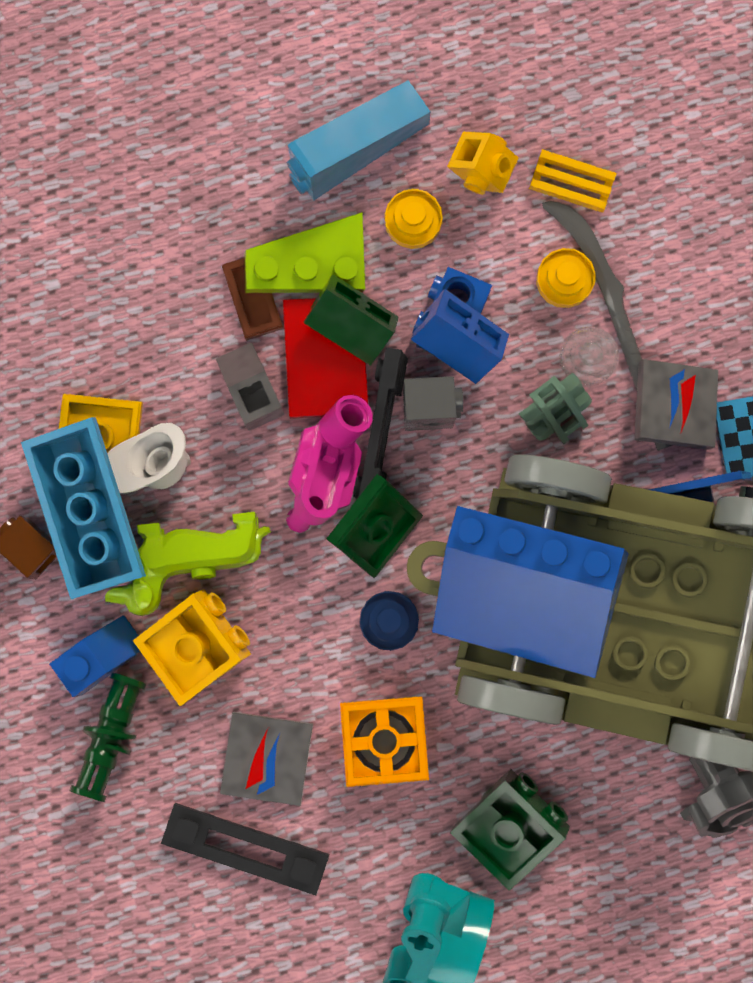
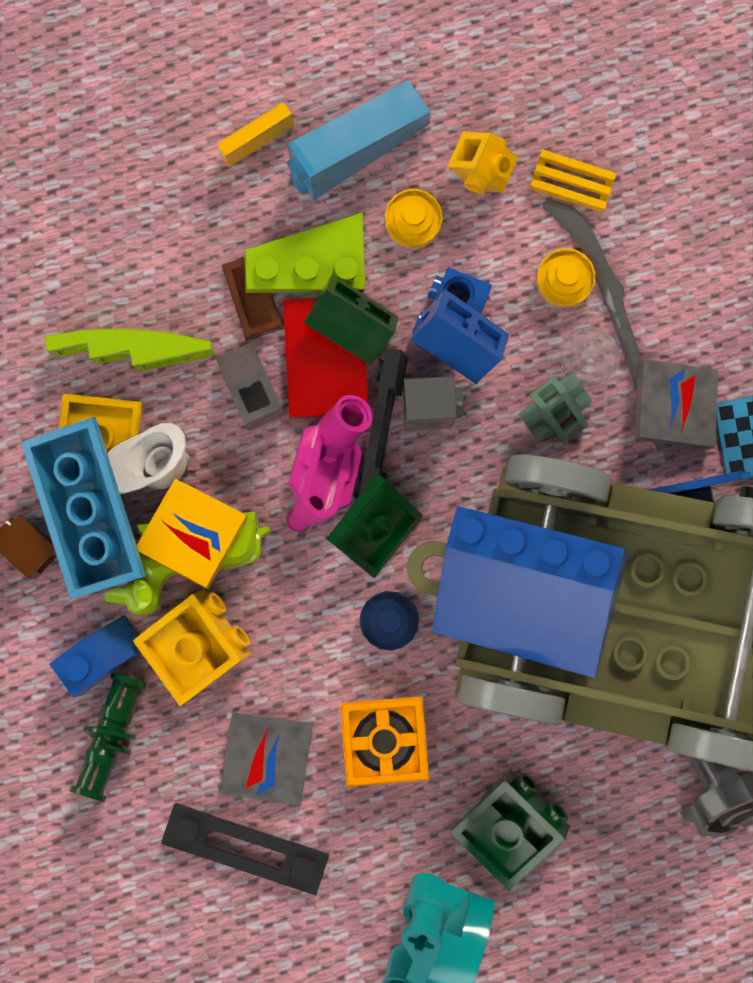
(144, 347): none -> lime slope
(191, 533): none -> yellow tile
(256, 134): none -> yellow tile

